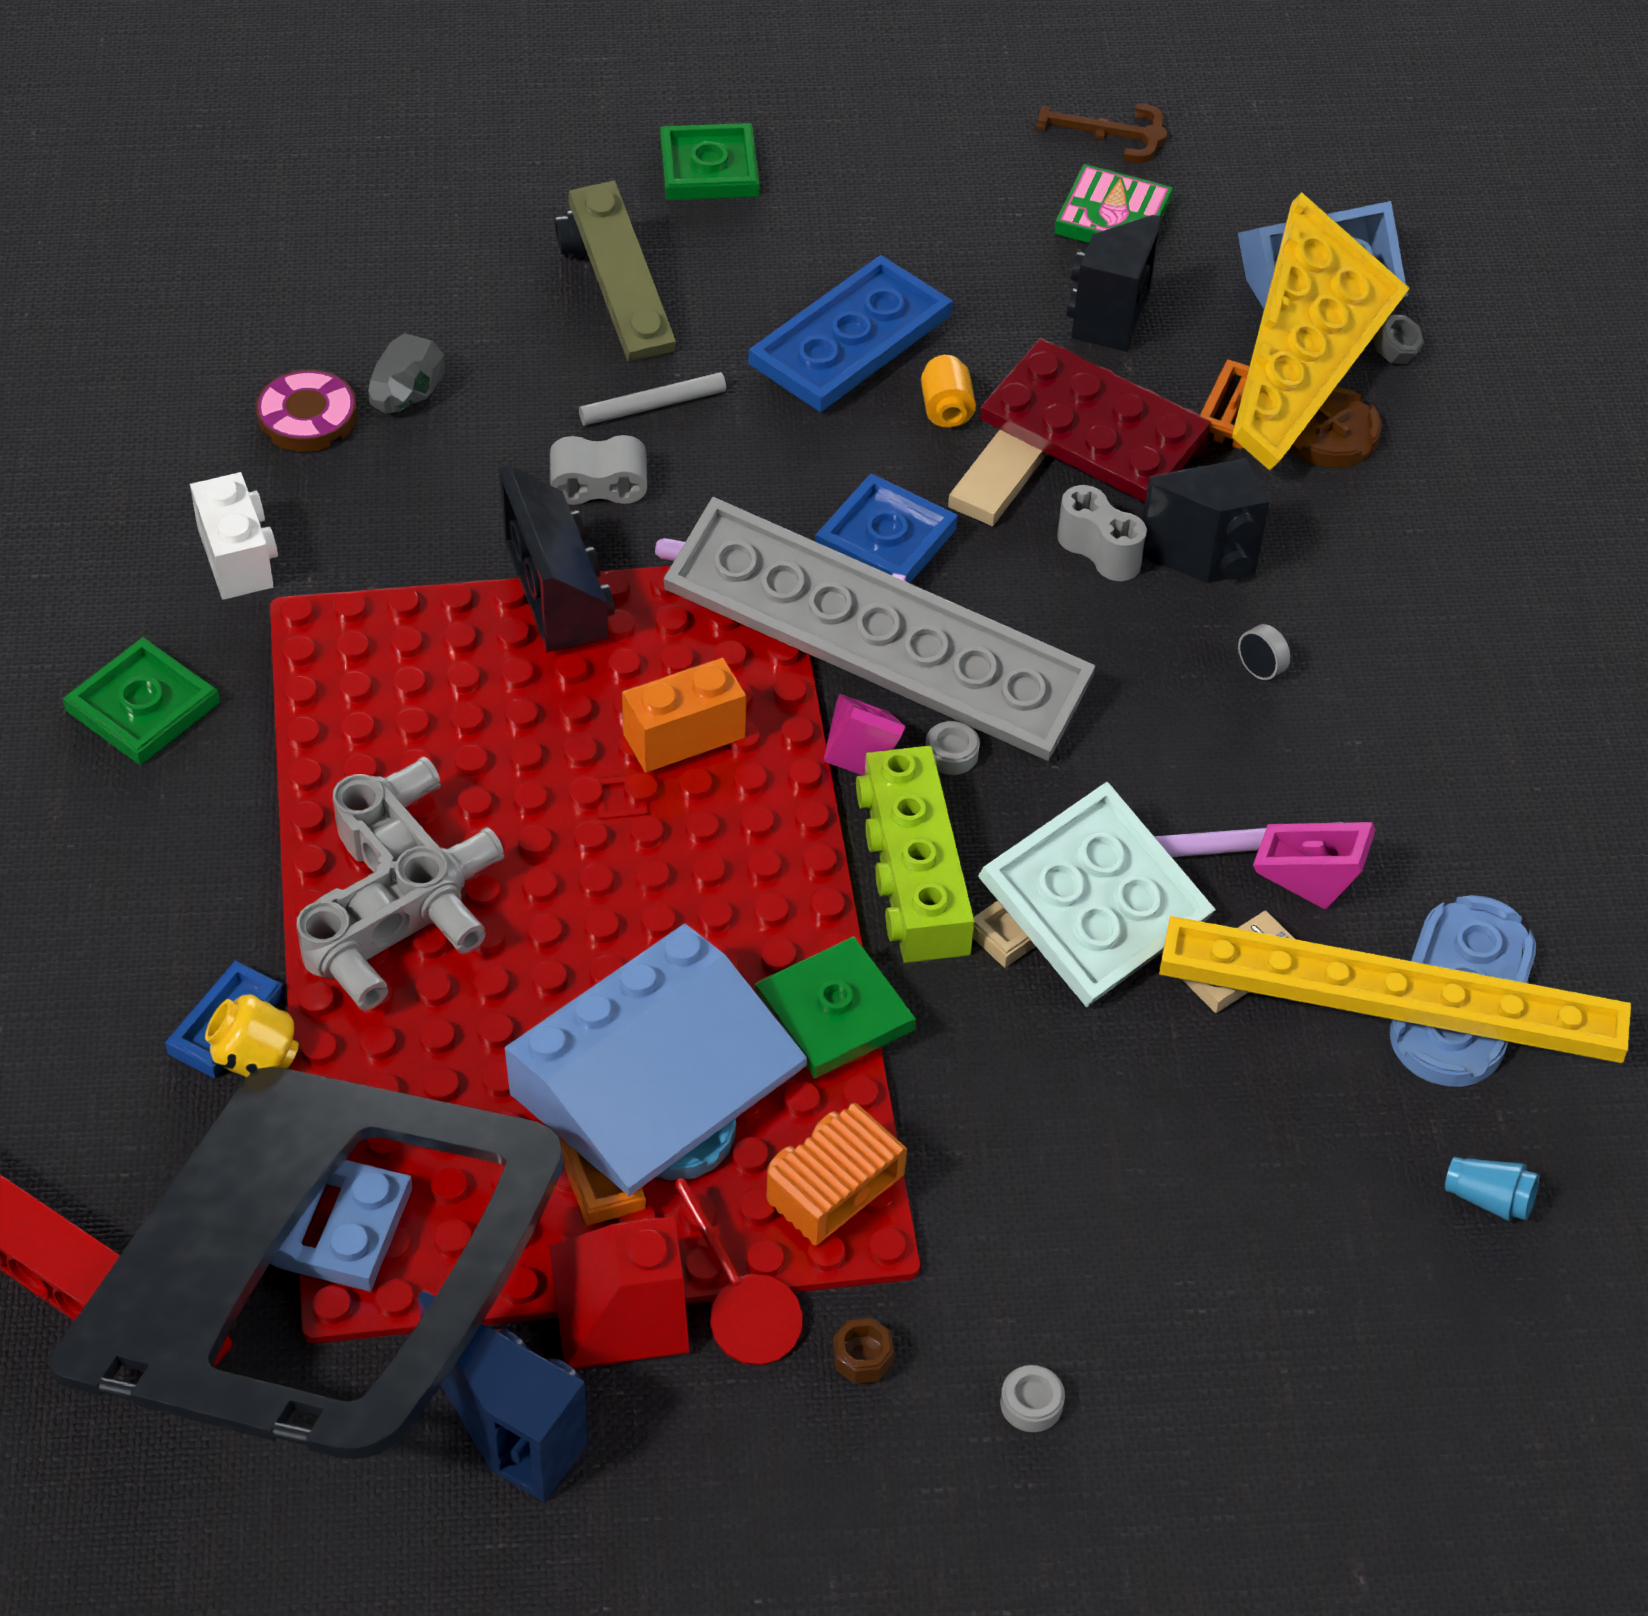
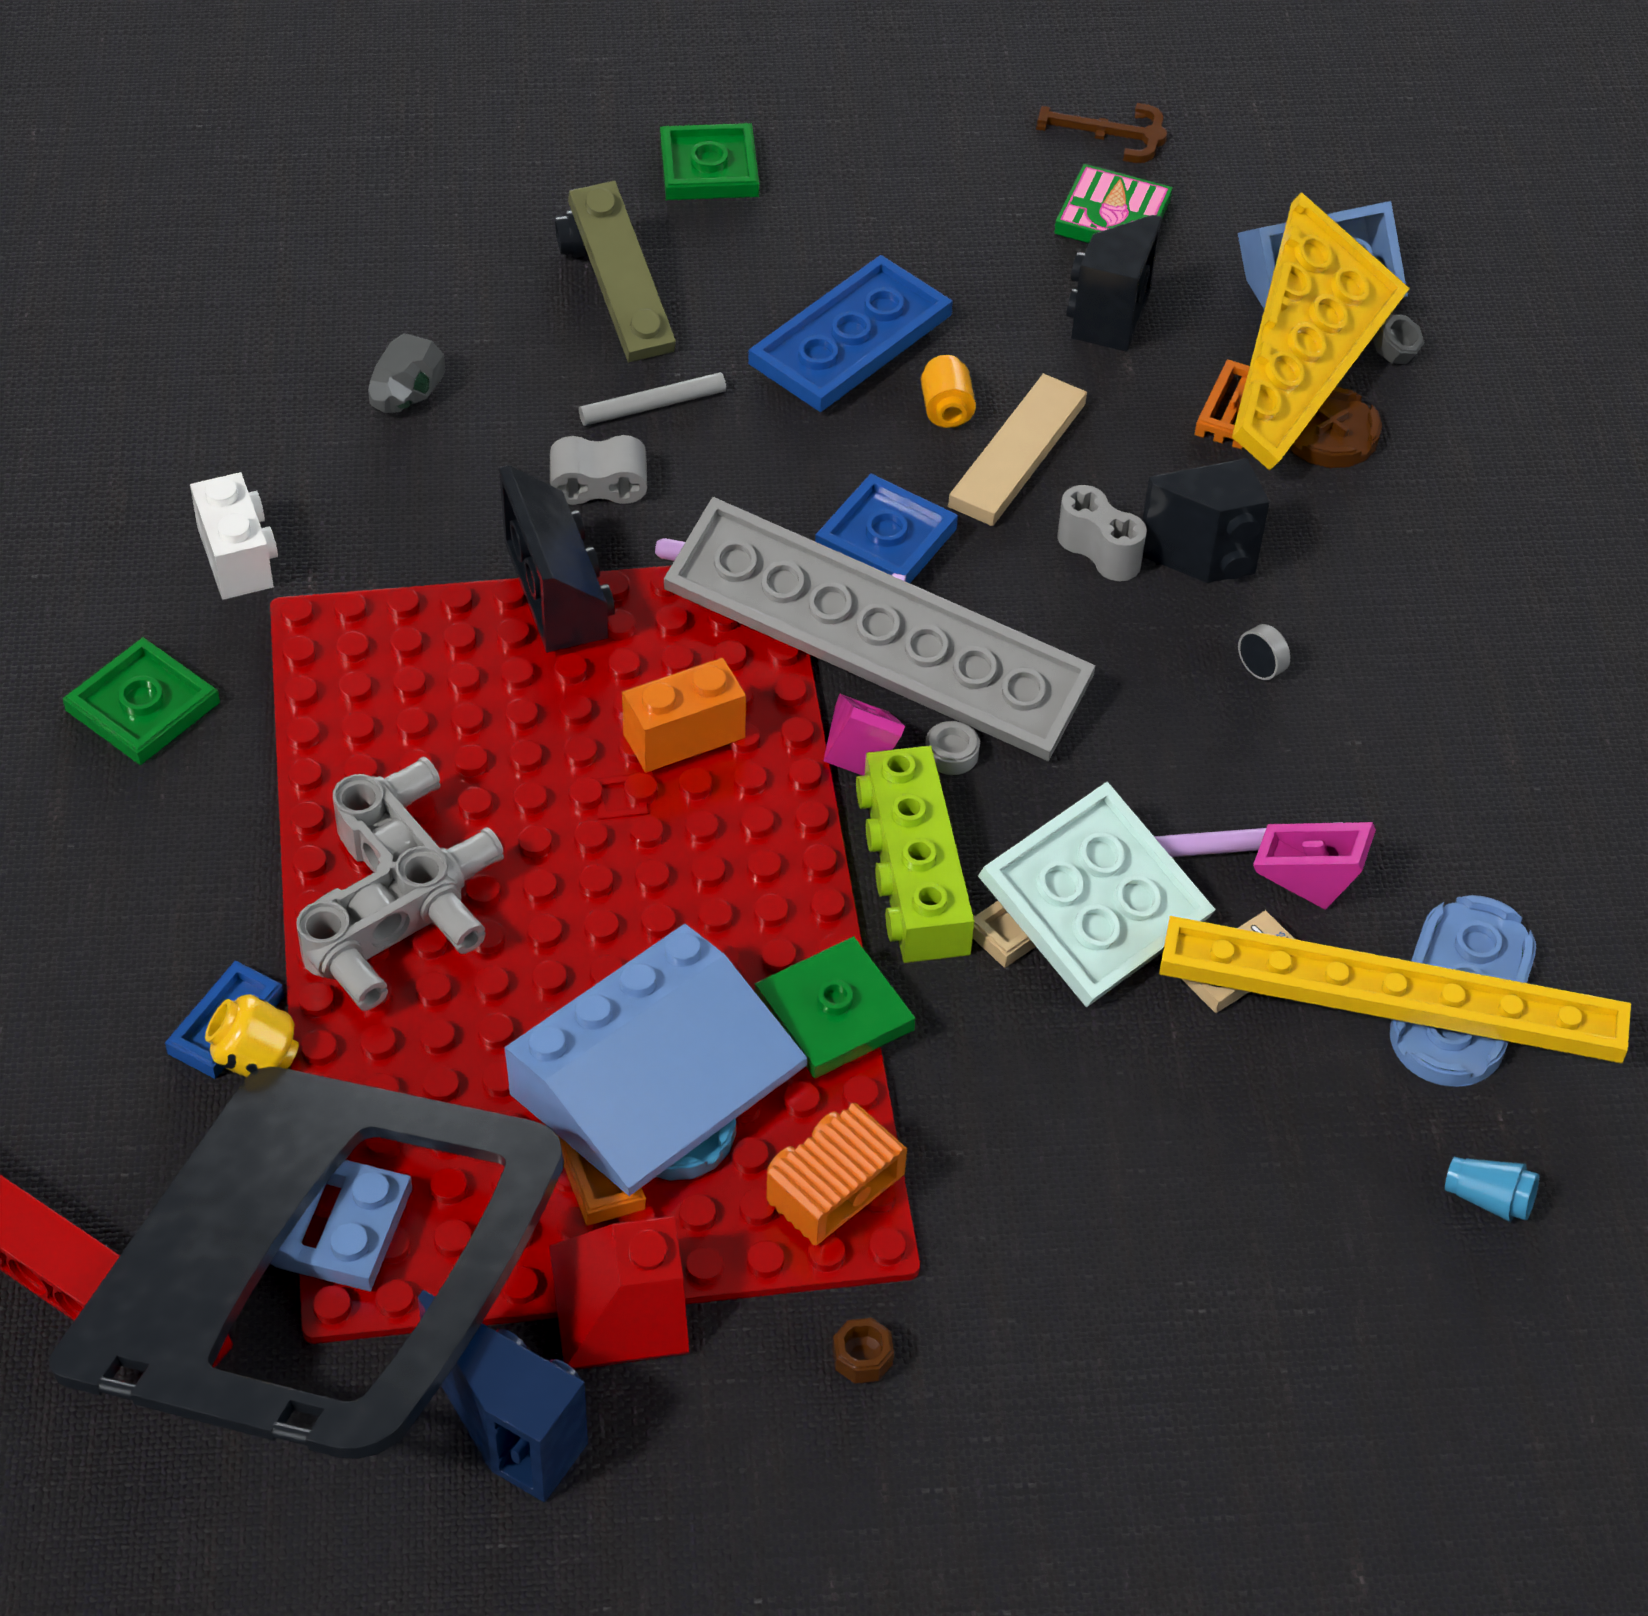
(306, 410): tile -> none
(752, 1315): red piece -> none
(1032, 1398): light grey tile -> none
(1095, 419): dark red bracket -> none

